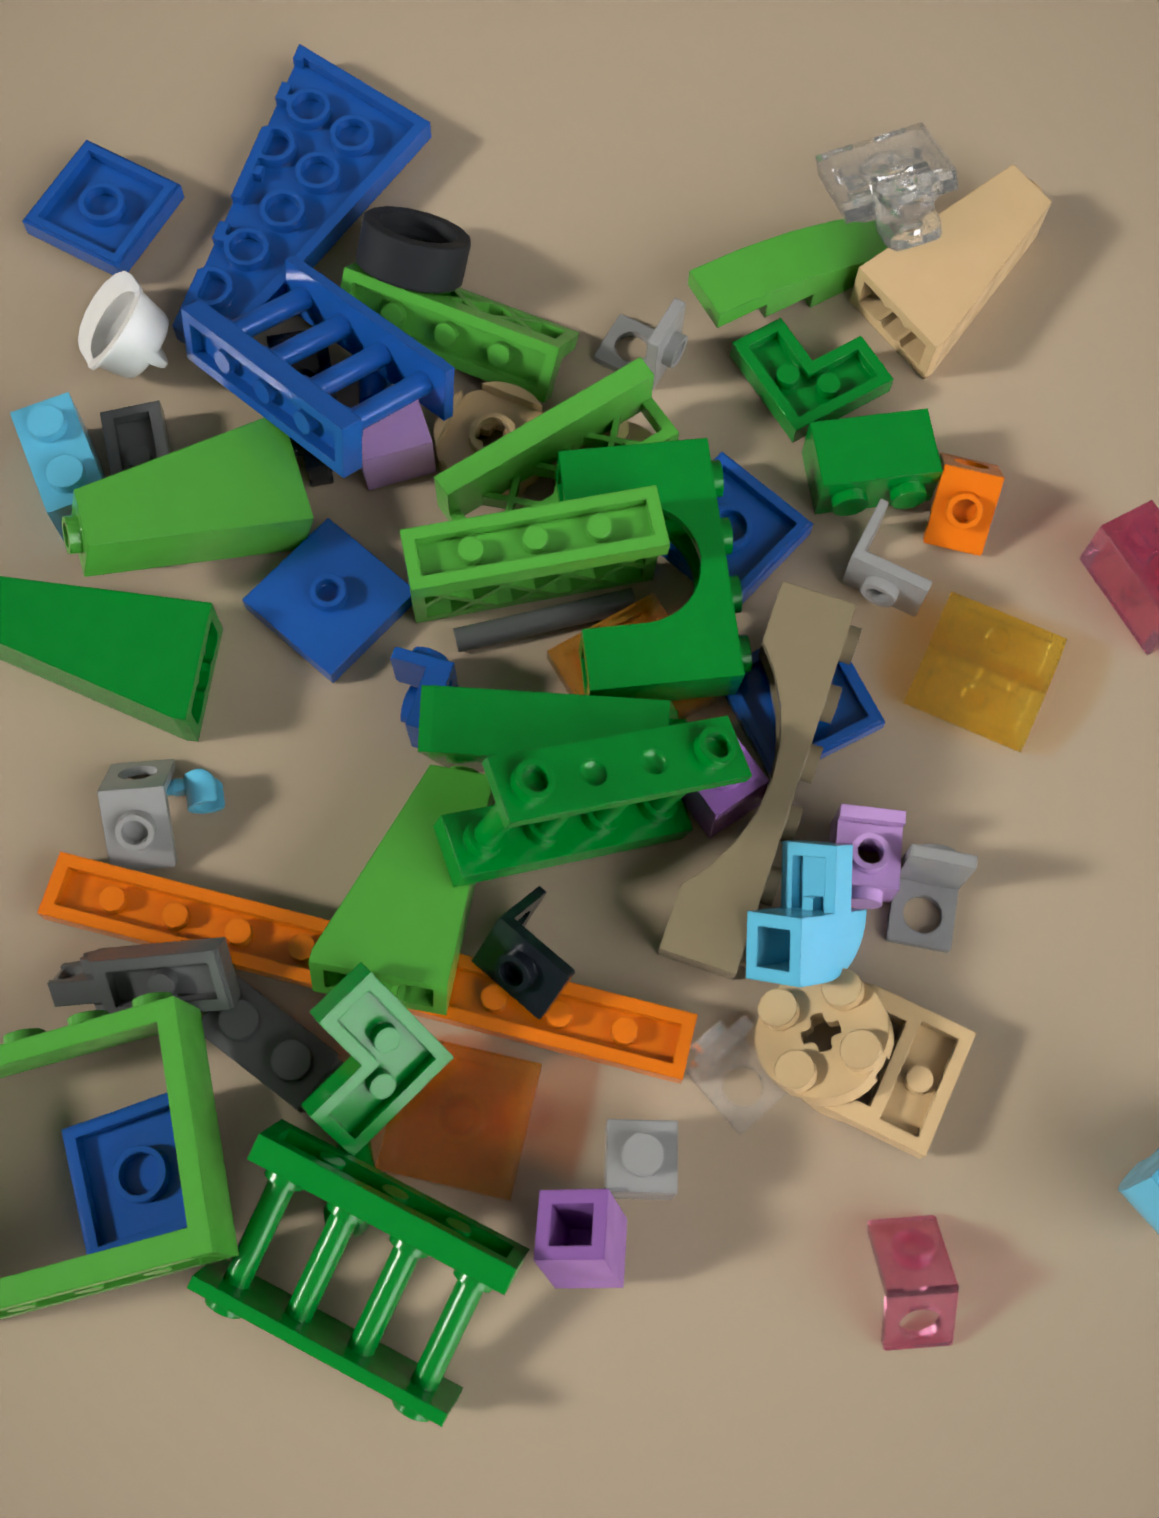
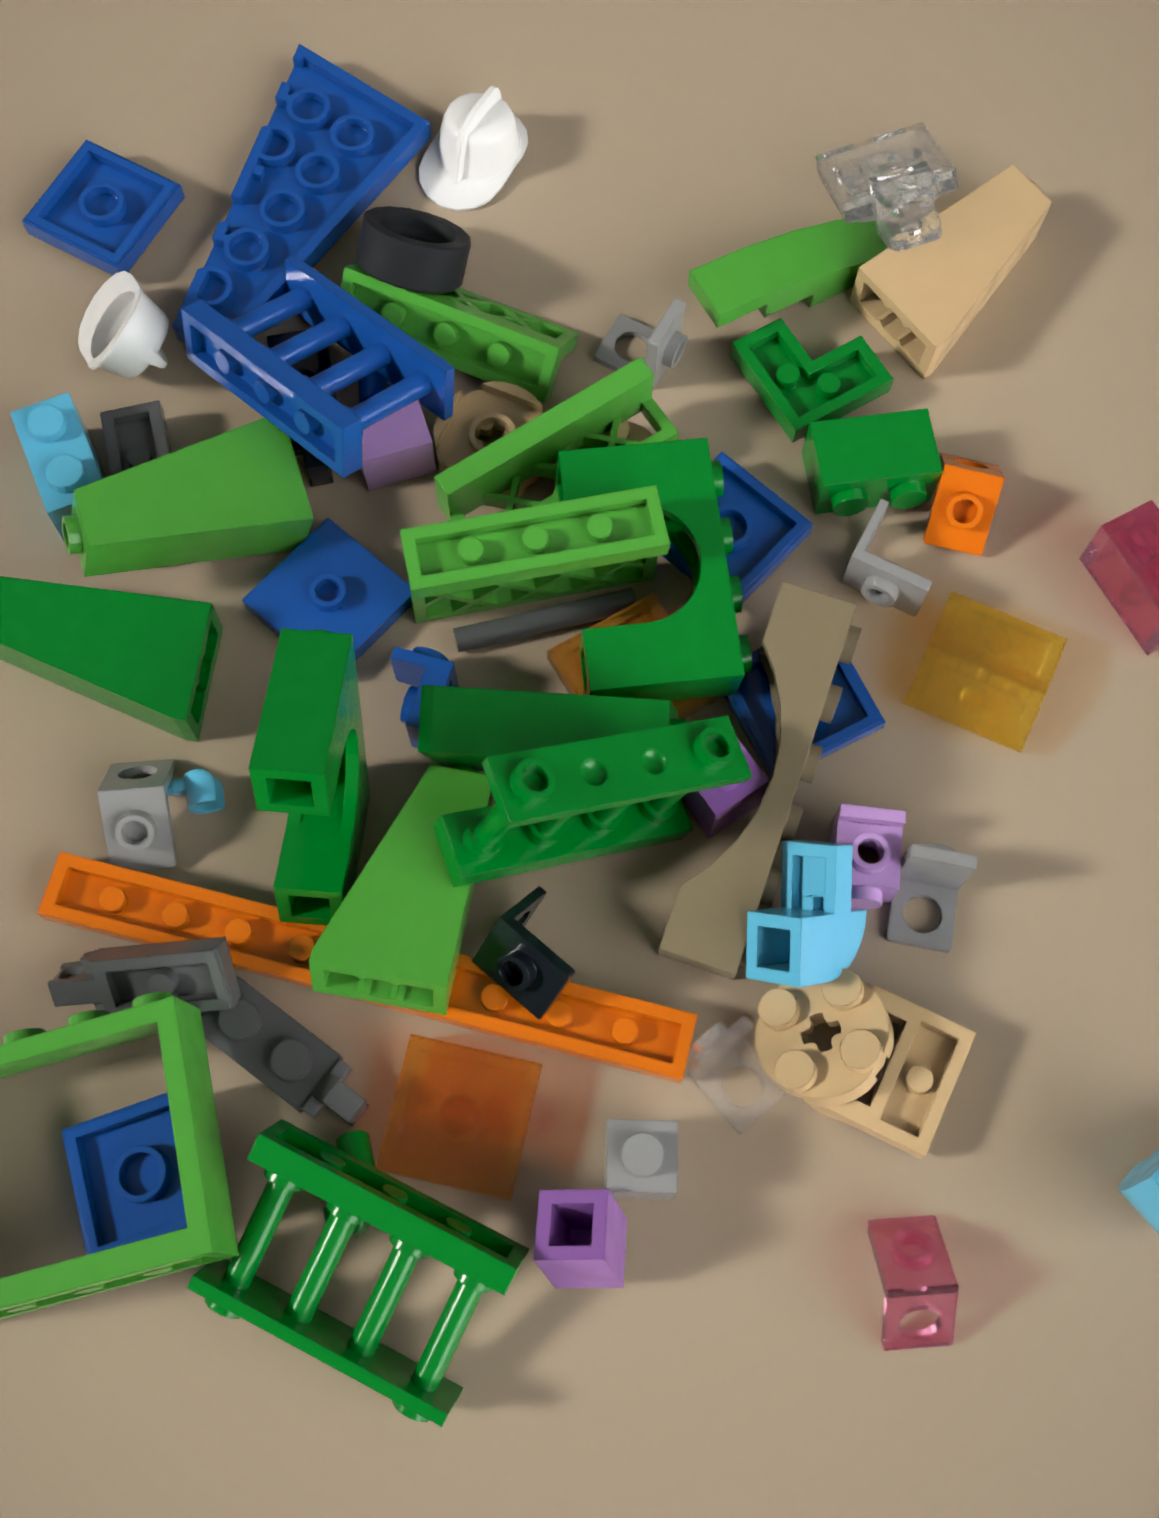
(315, 769): none -> green arch
(387, 1065): plate -> none
(472, 151): none -> white piece

